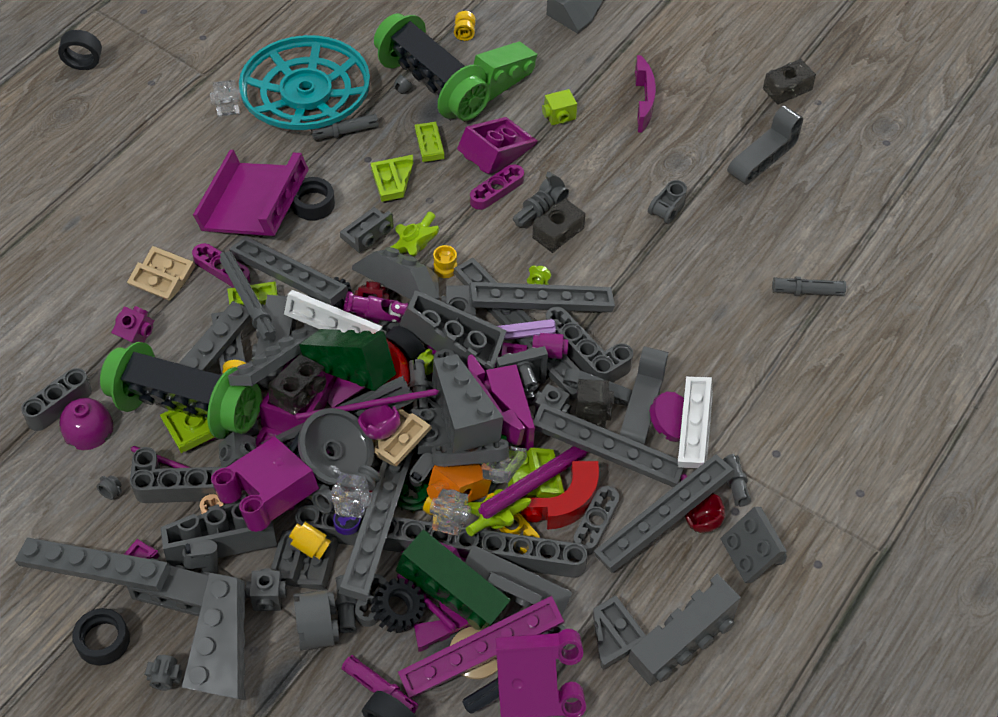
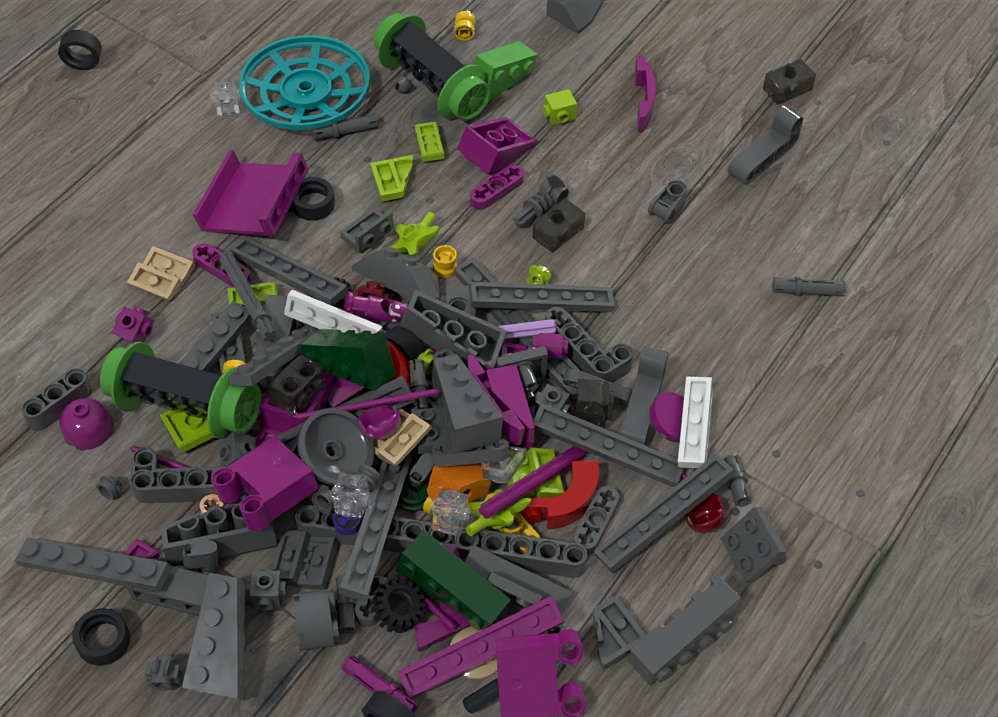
(309, 540): yellow brick -> none

